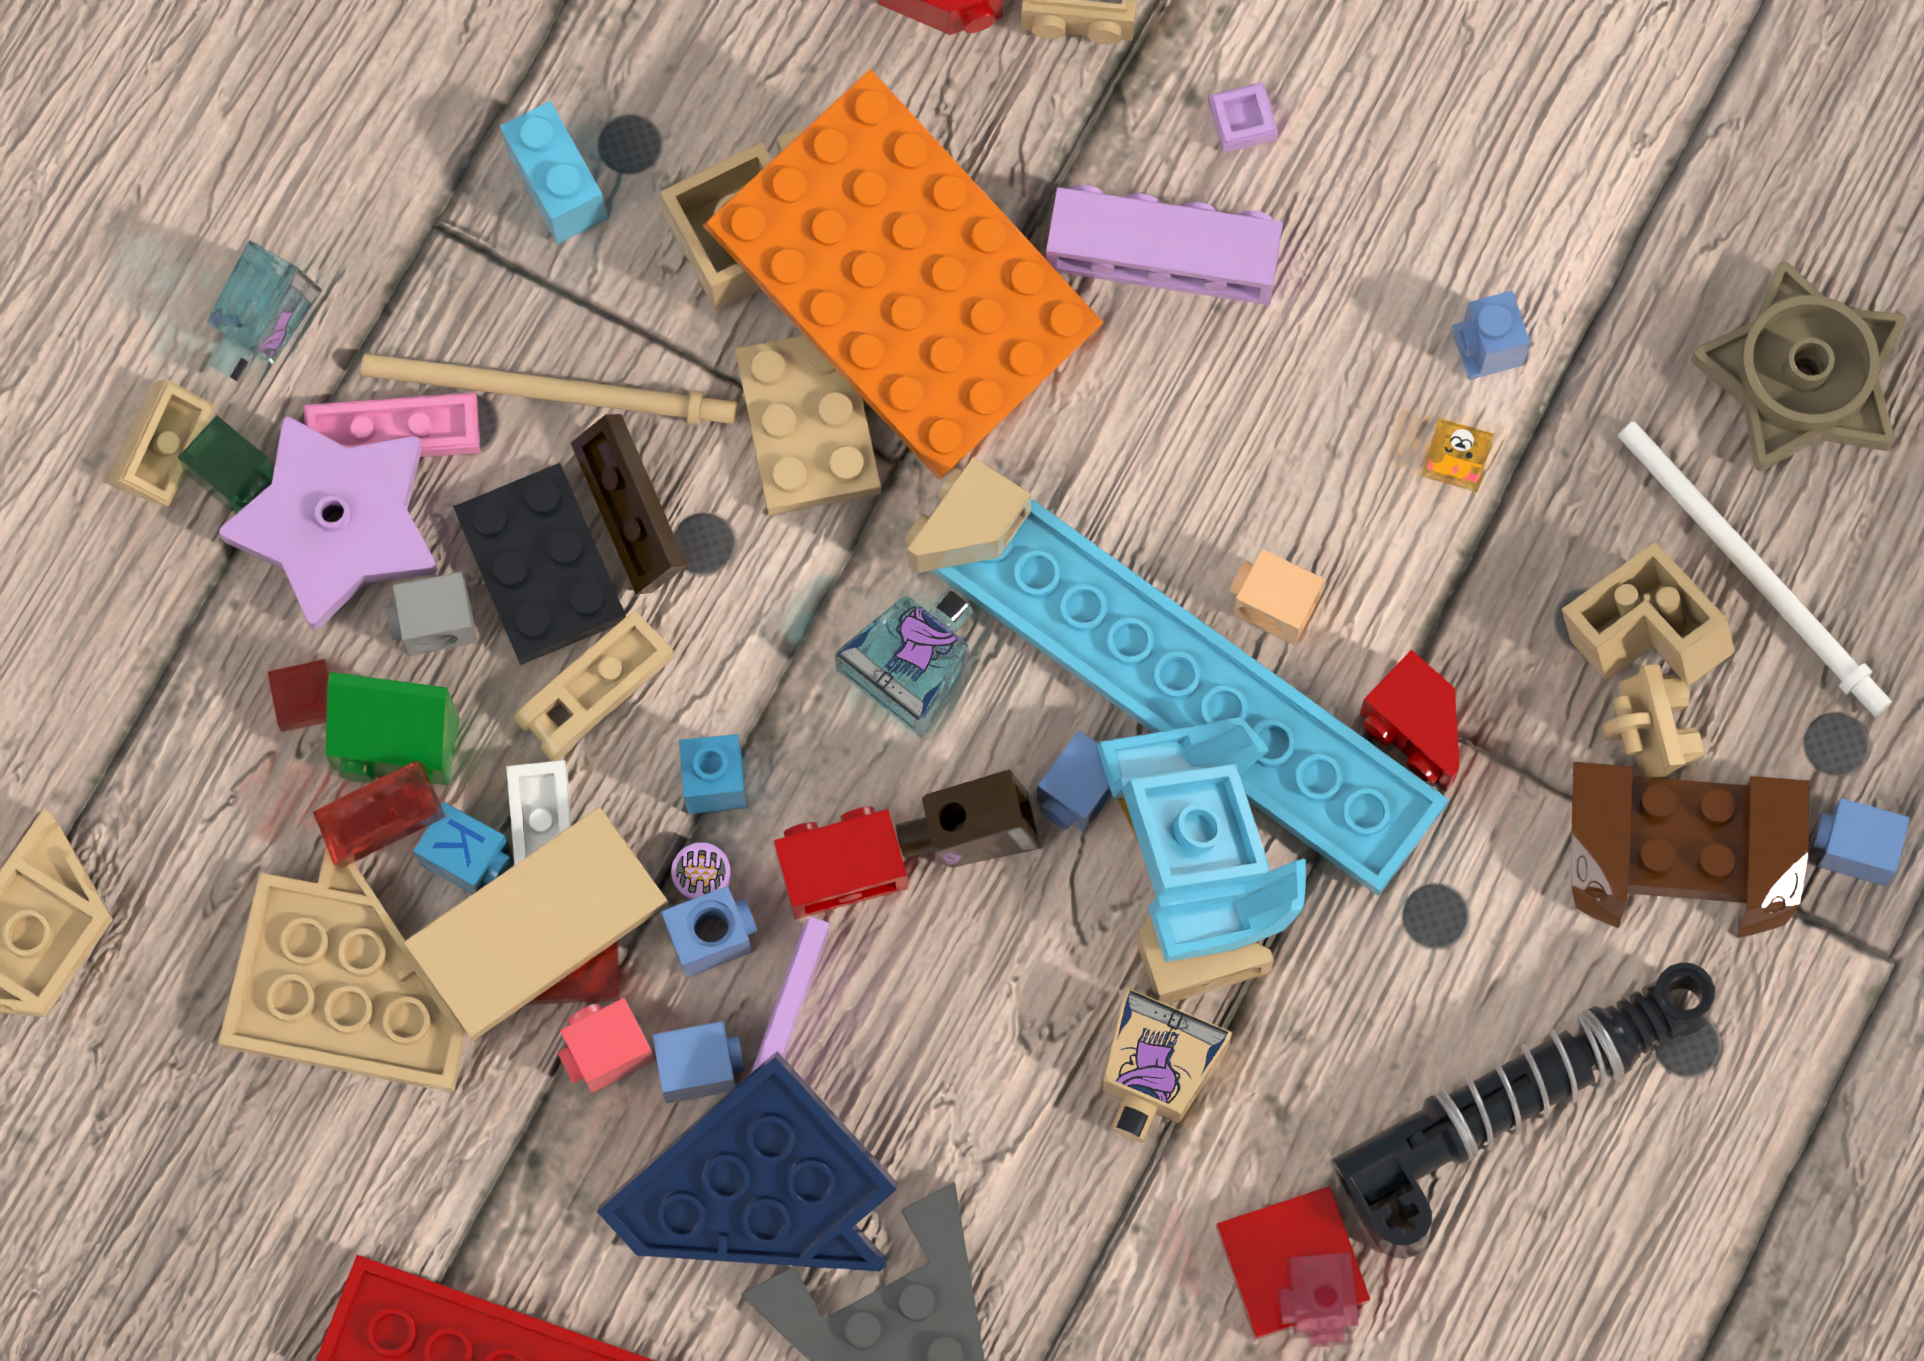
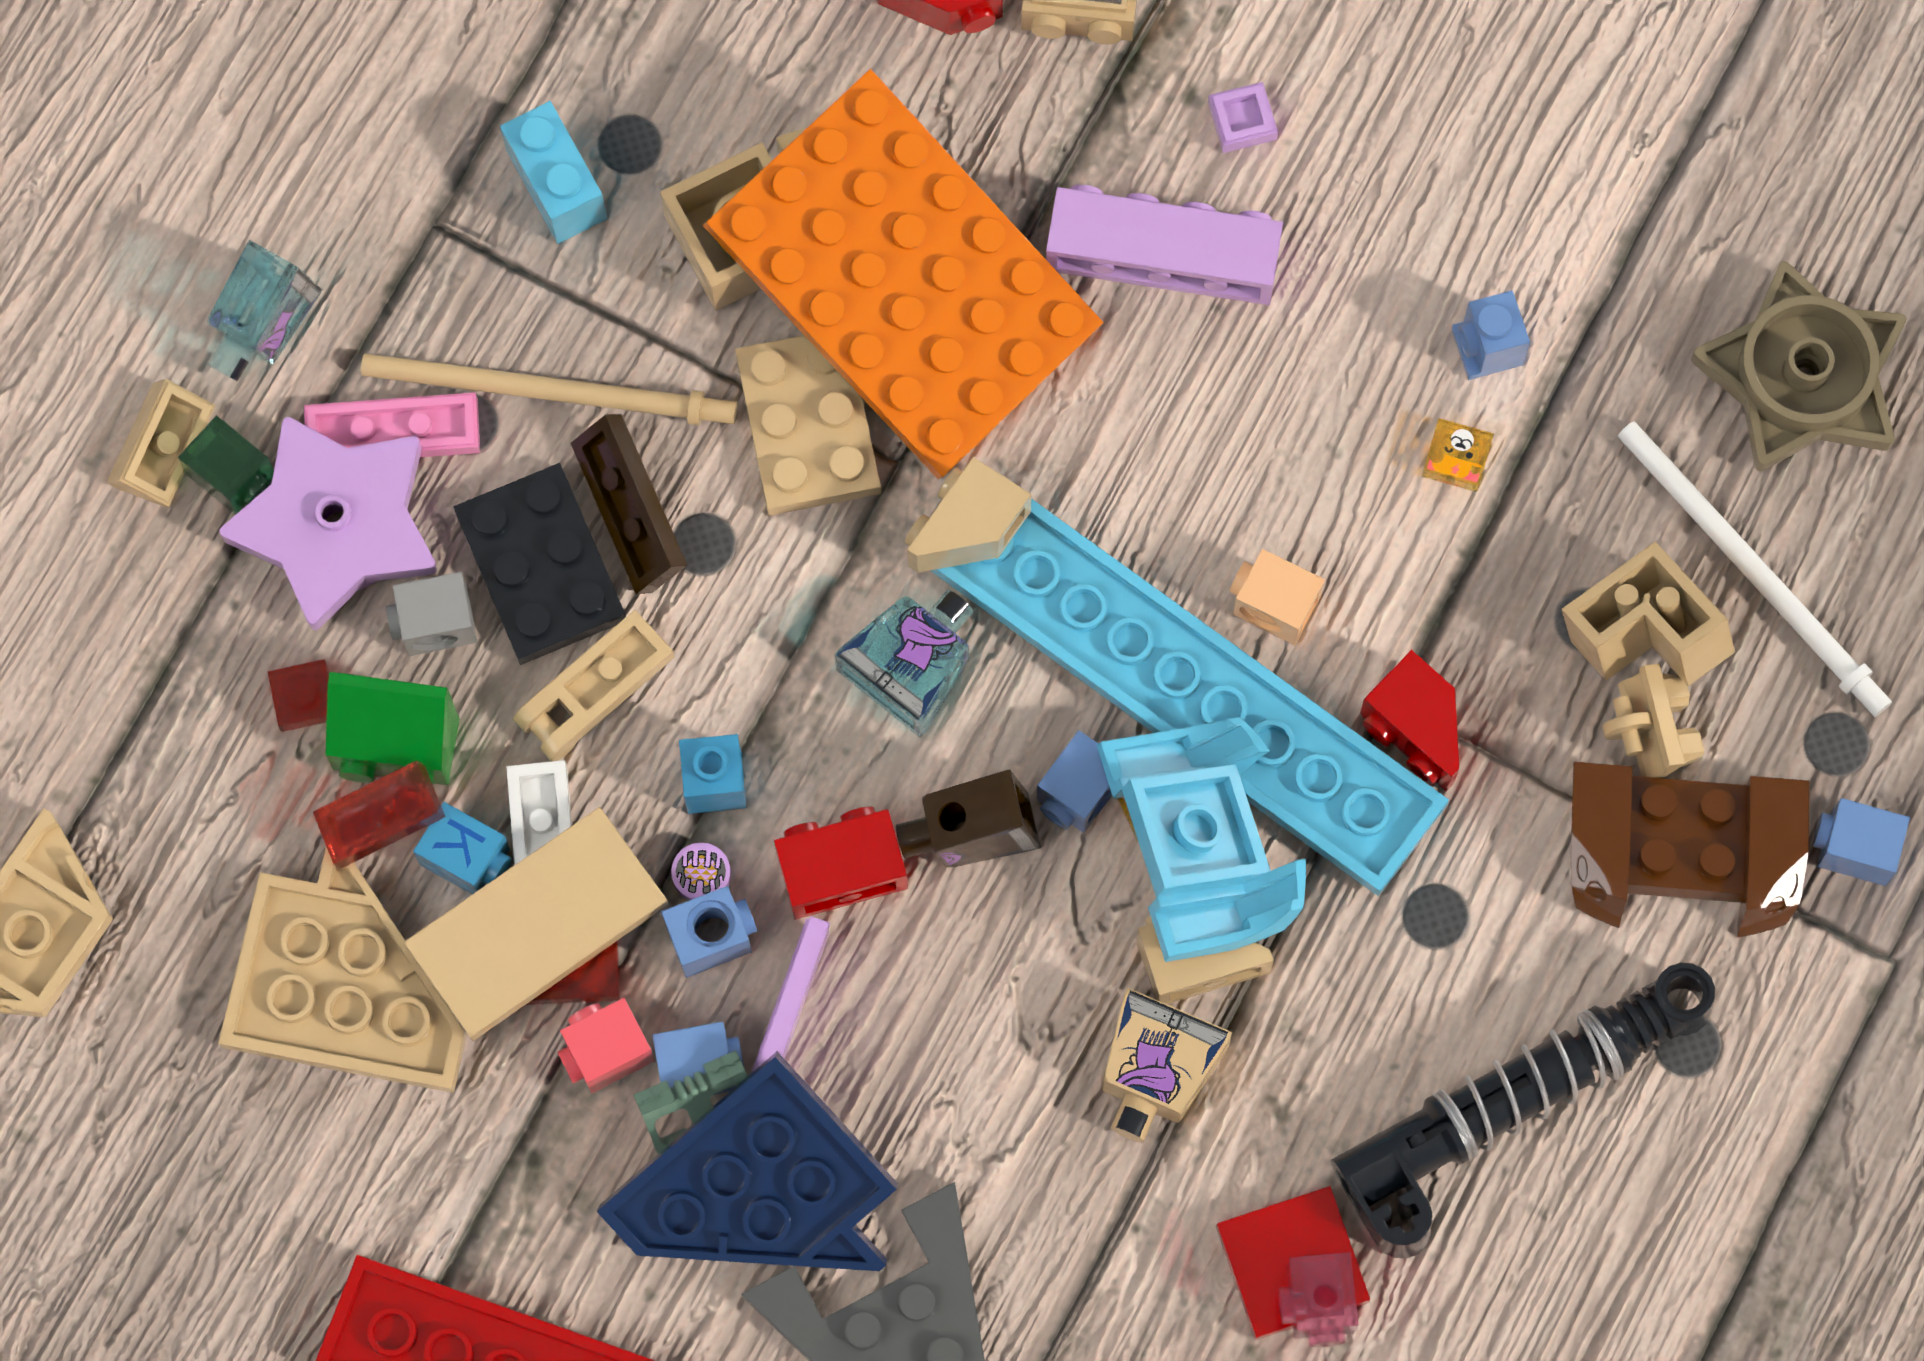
(691, 1095): none -> sand green piece

